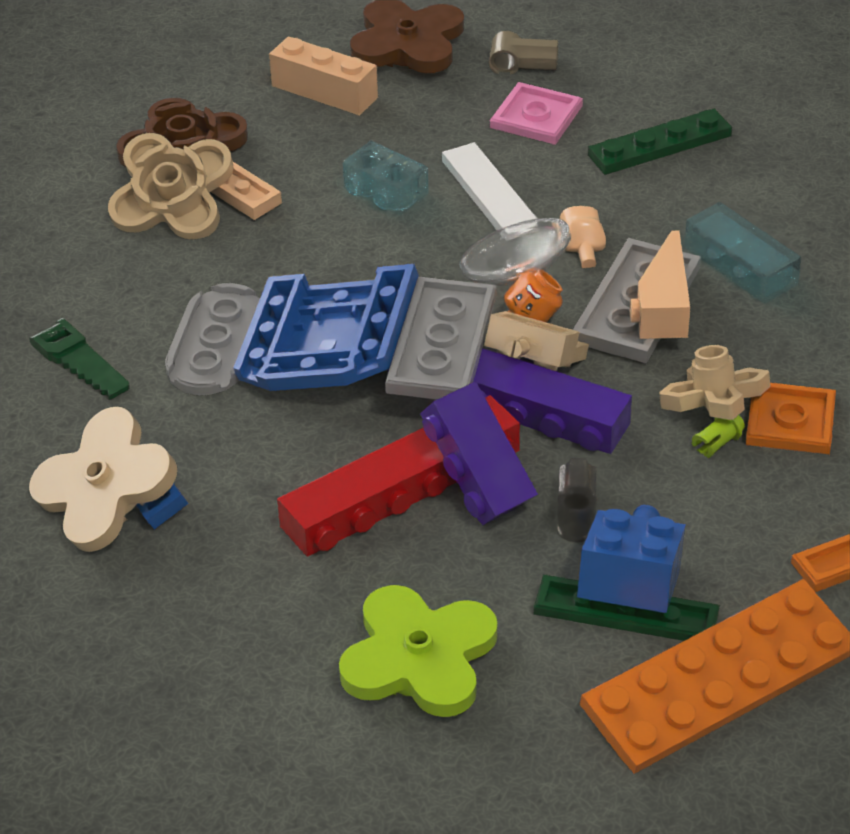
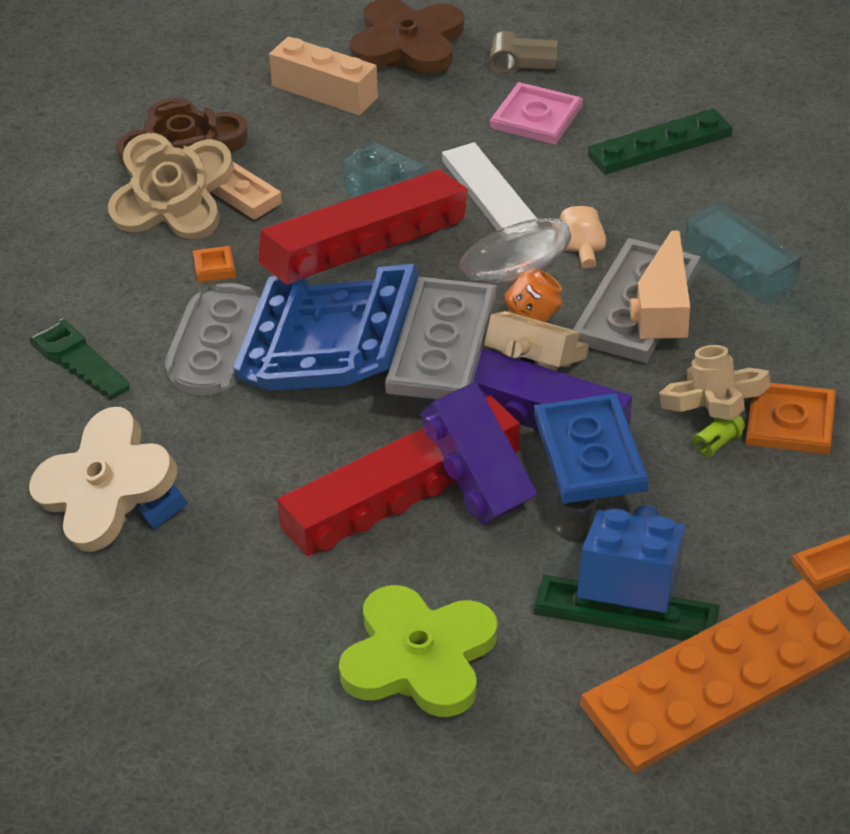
(214, 264): none -> orange tile
(361, 226): none -> red brick
(590, 448): none -> blue tile

